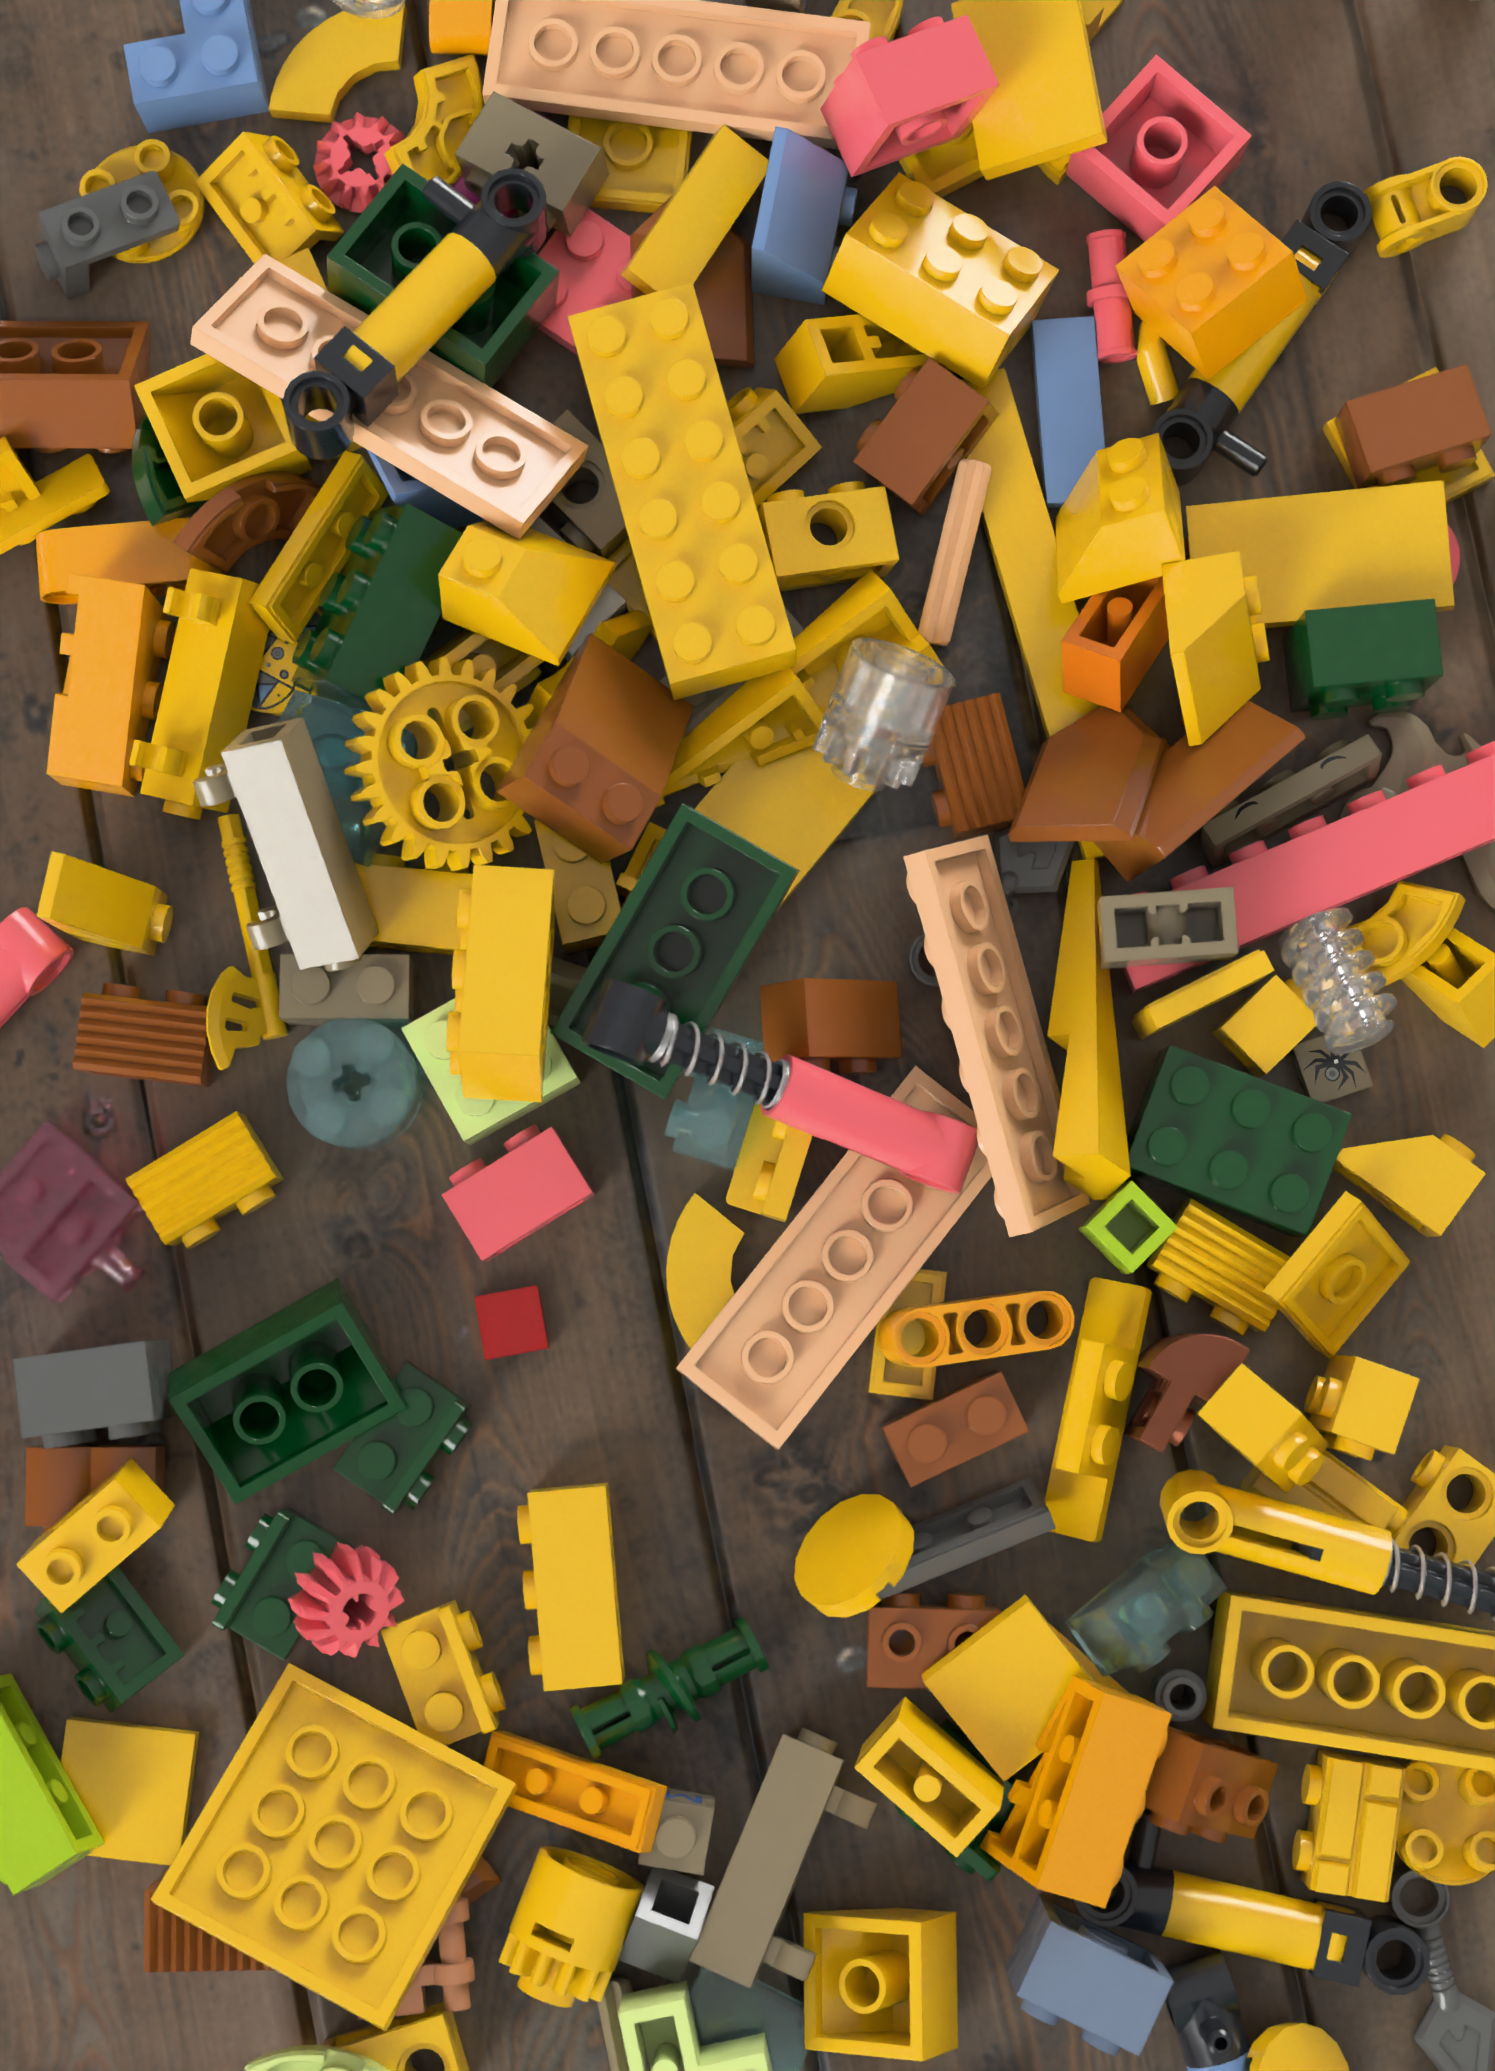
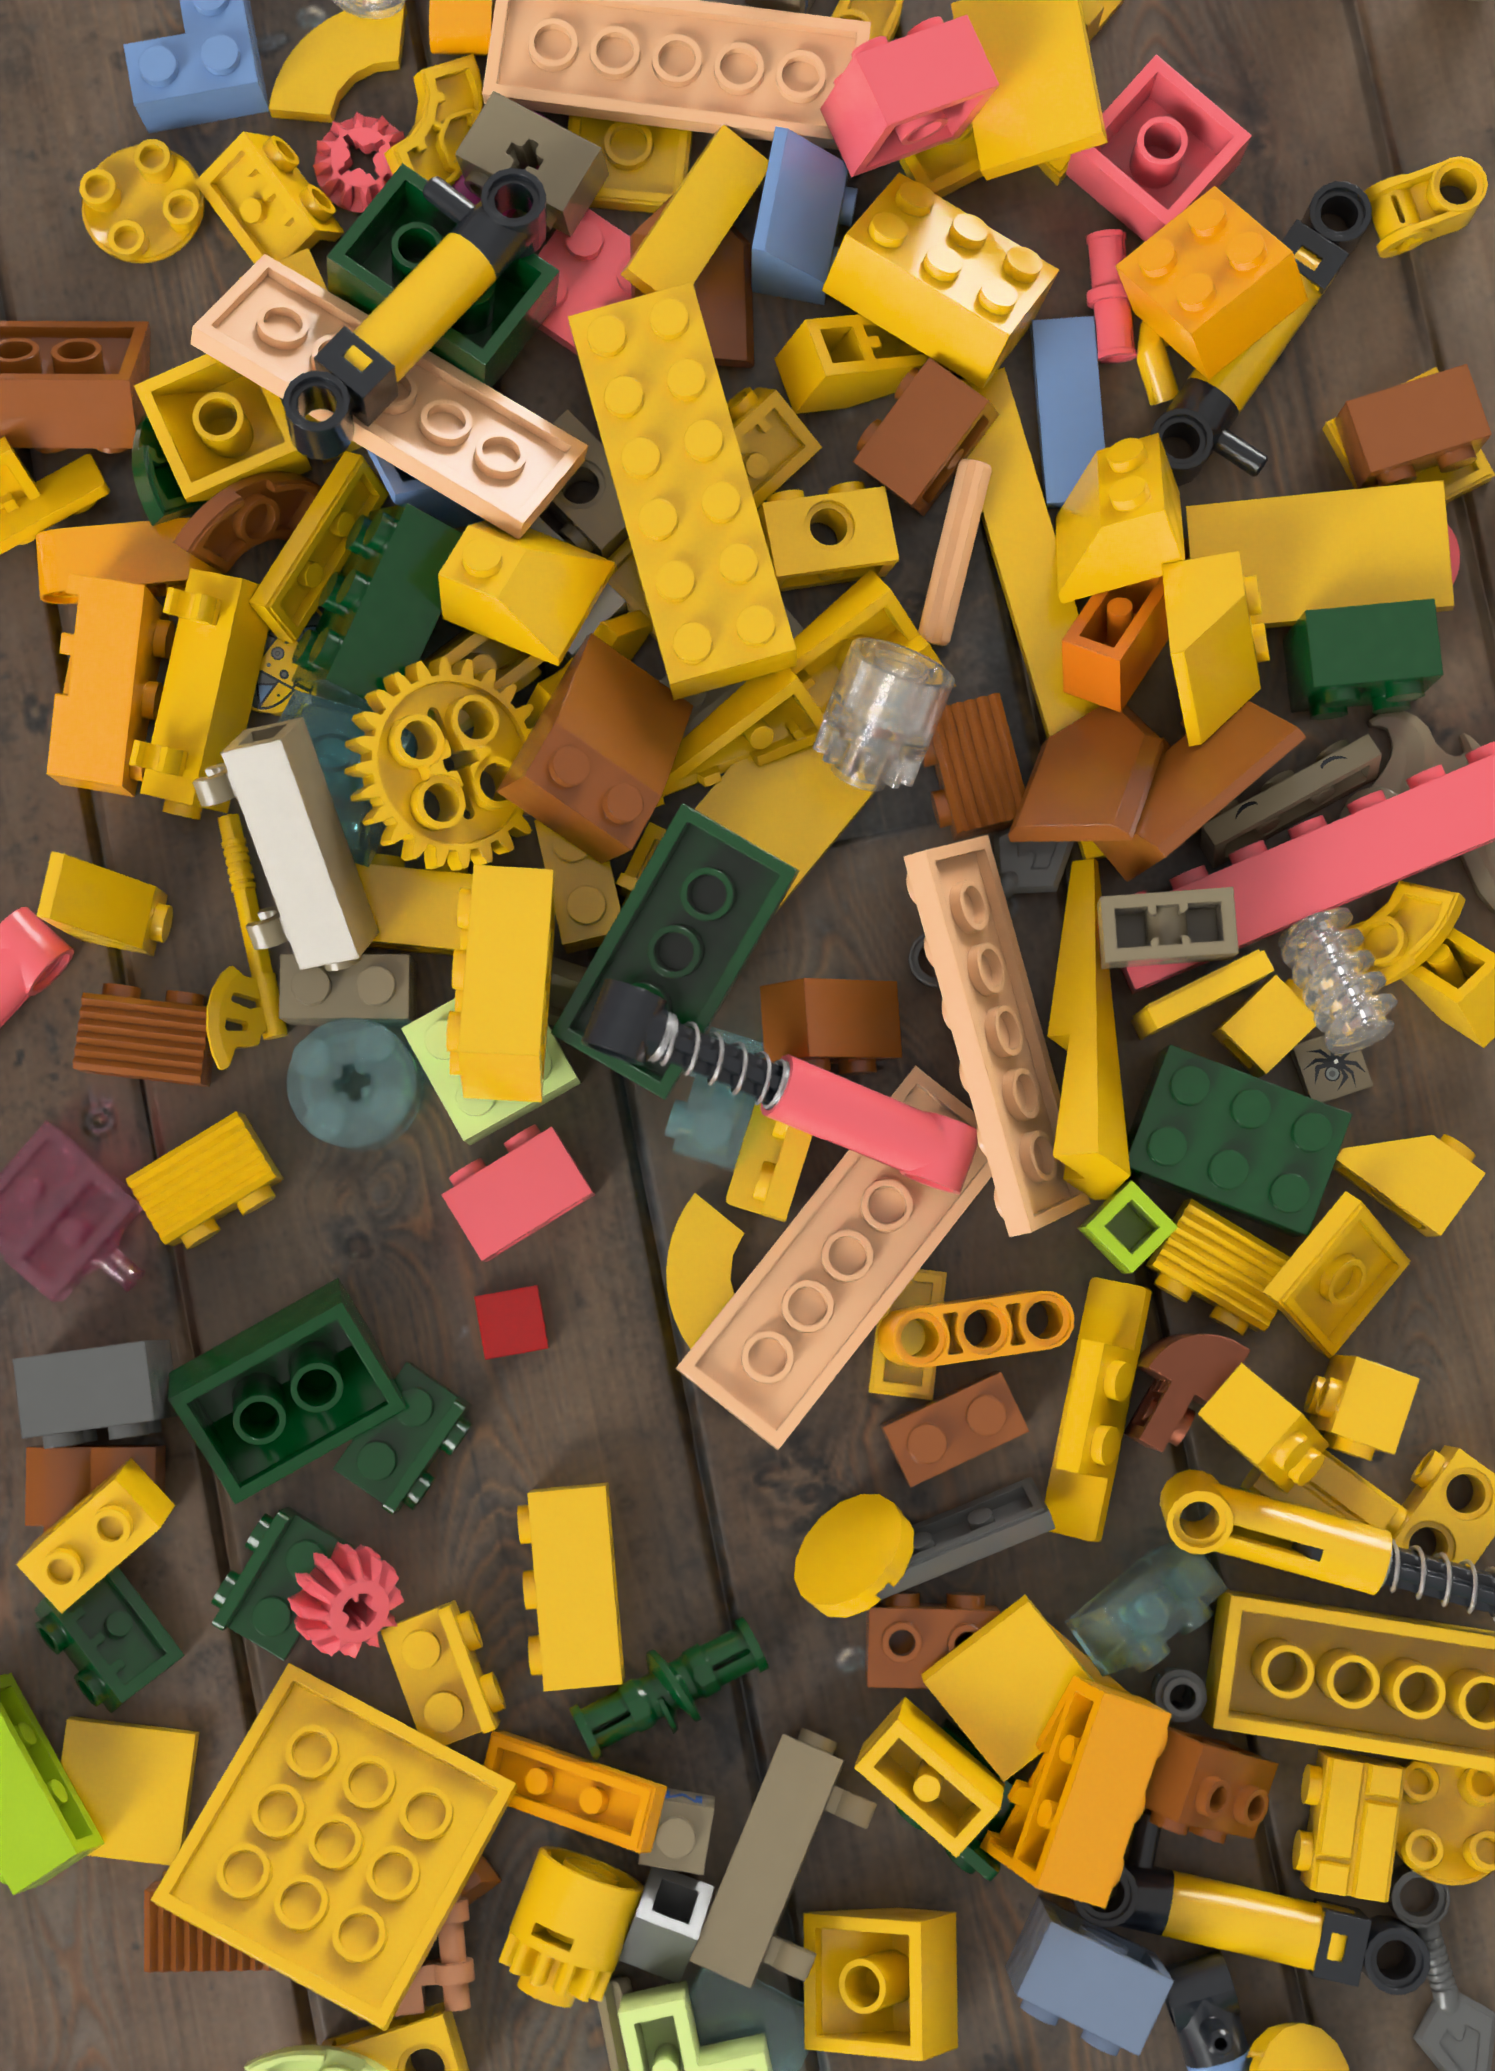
(101, 227): dark grey bracket -> none

